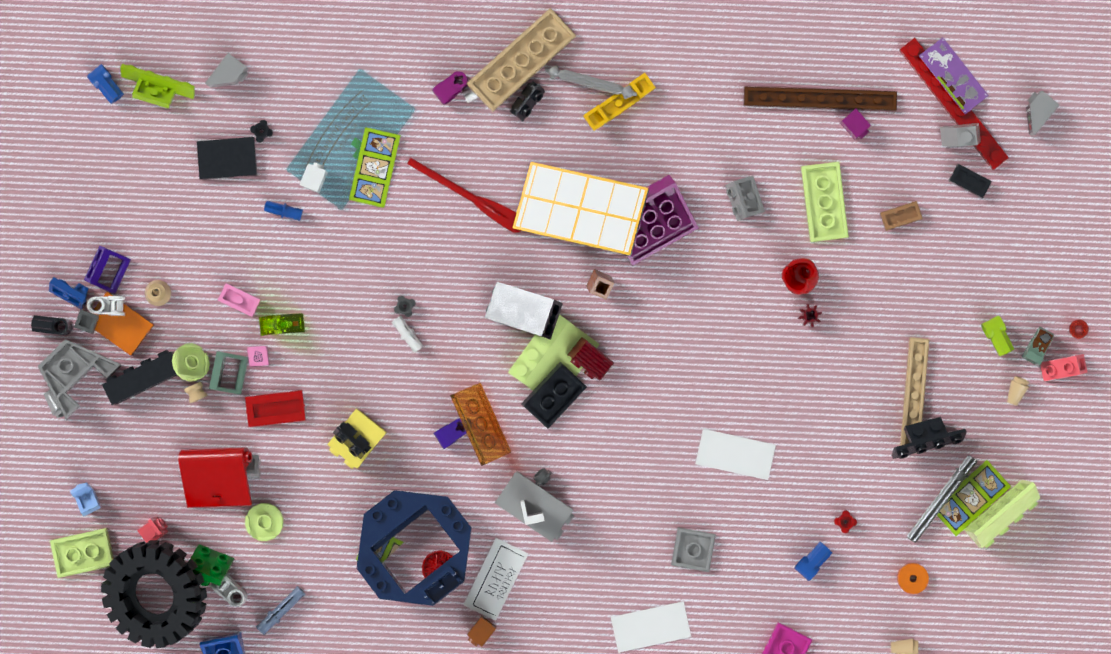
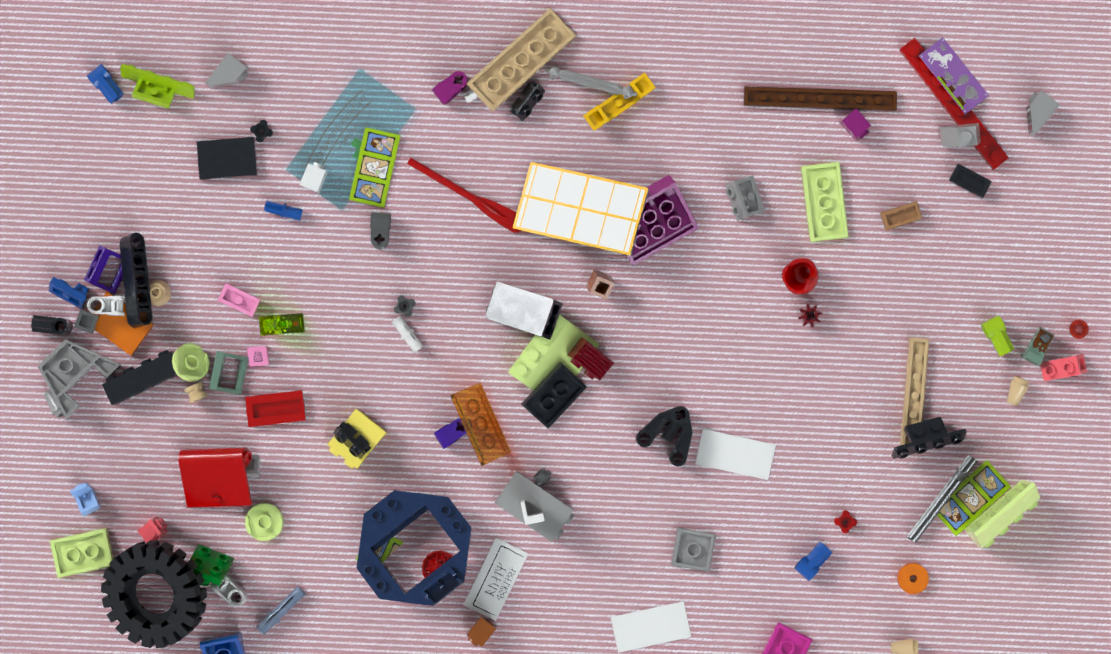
(136, 280): none -> black beam
(380, 226): none -> dark grey piece
(684, 439): none -> black connector

